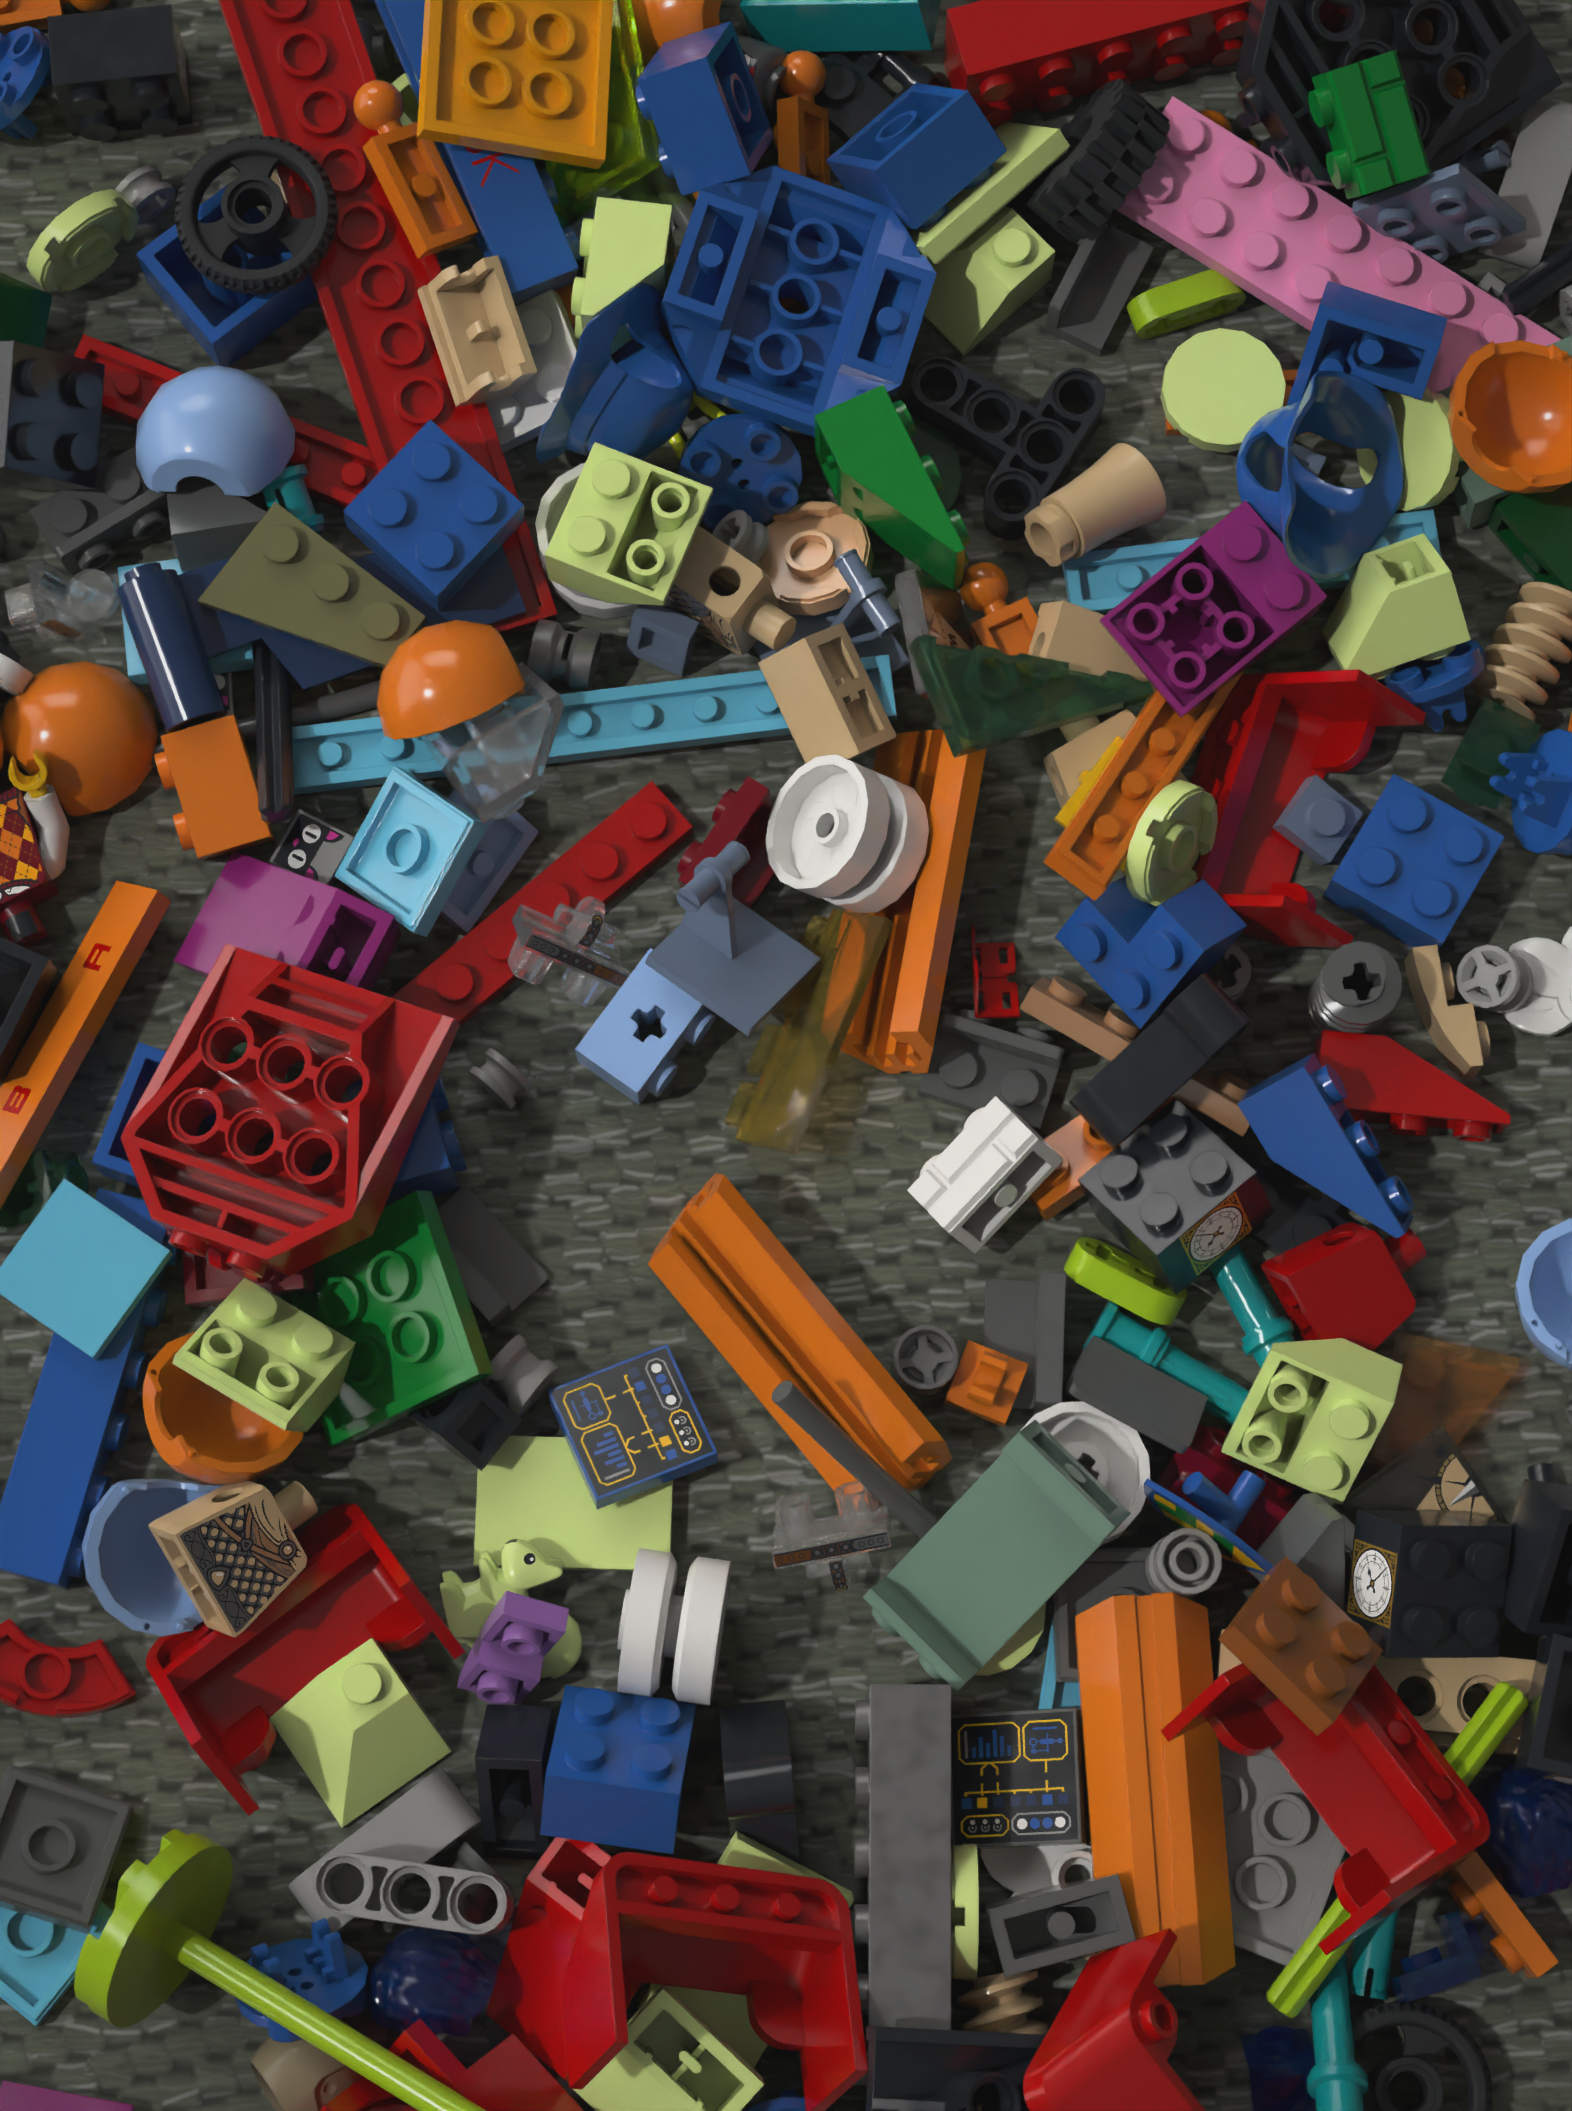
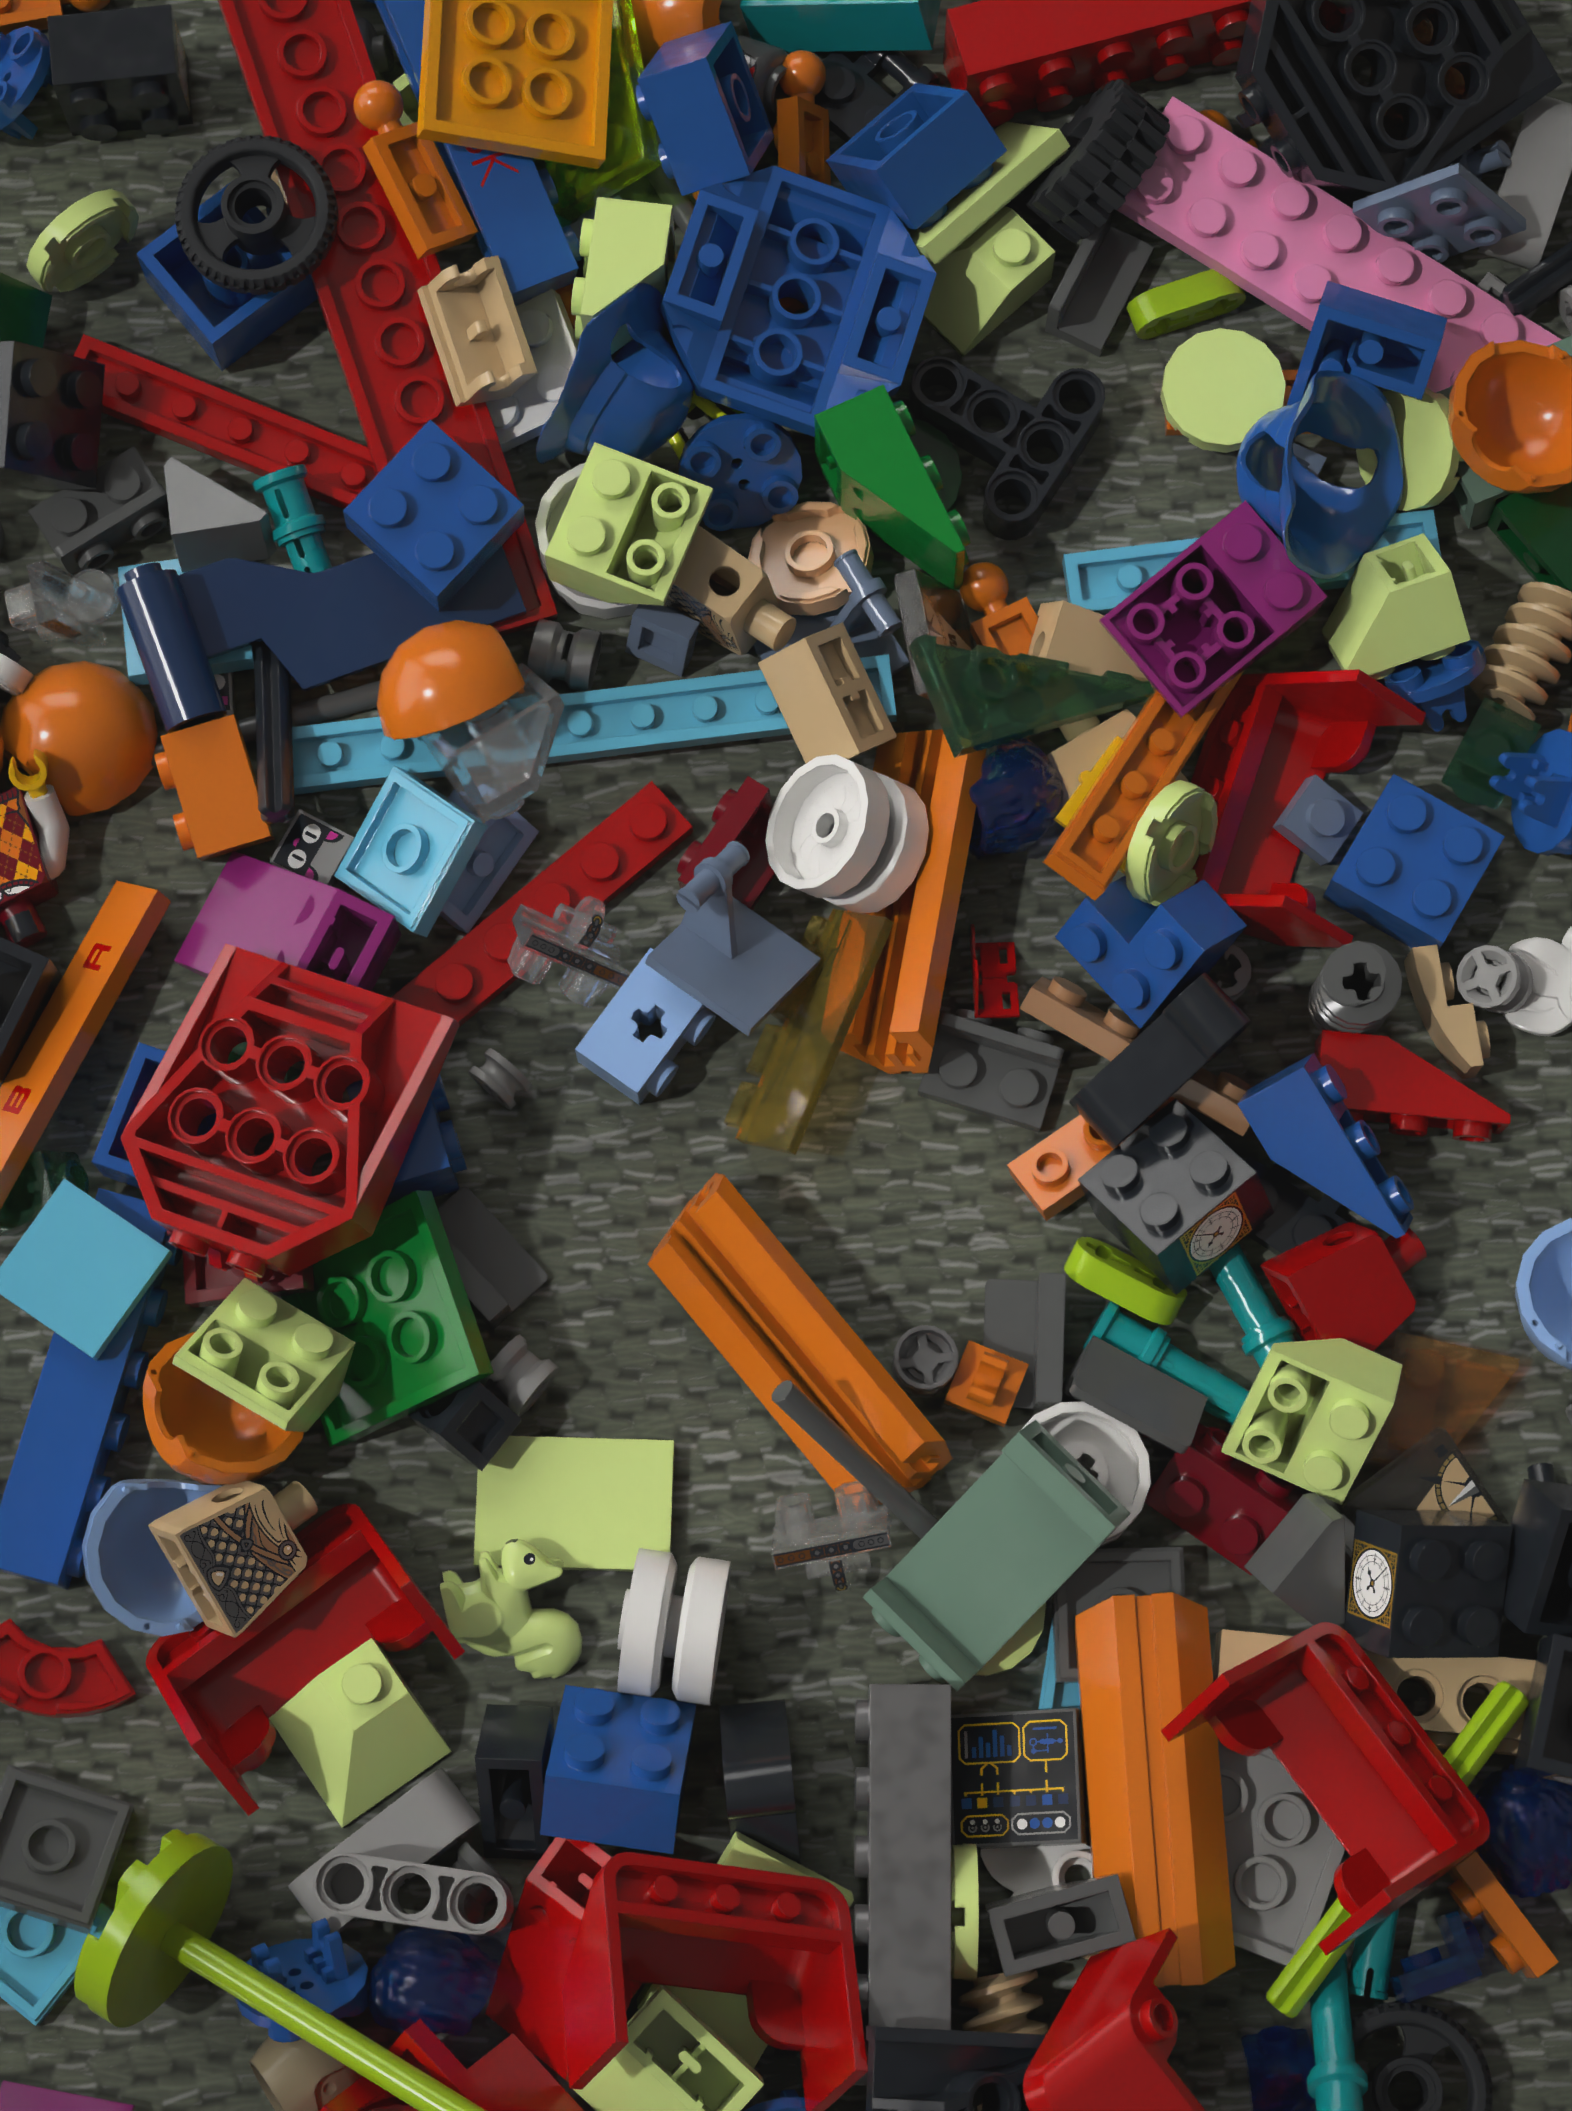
(147, 192): light grey bush -> none
(215, 428): light blue cylinder -> none
(310, 589): olive wing -> none
(511, 1649): medium lavender slope -> none
(632, 1426): black tile -> none
(743, 535): light grey bush -> none
(984, 1174): white brick -> none
(1014, 799): none -> clear blue hair
(1096, 506): tan plant -> none
(1175, 1570): light grey wheel -> none
(1225, 1510): blue shield -> none
(1301, 1645): dark orange plate -> none
(1368, 125): green brick -> none

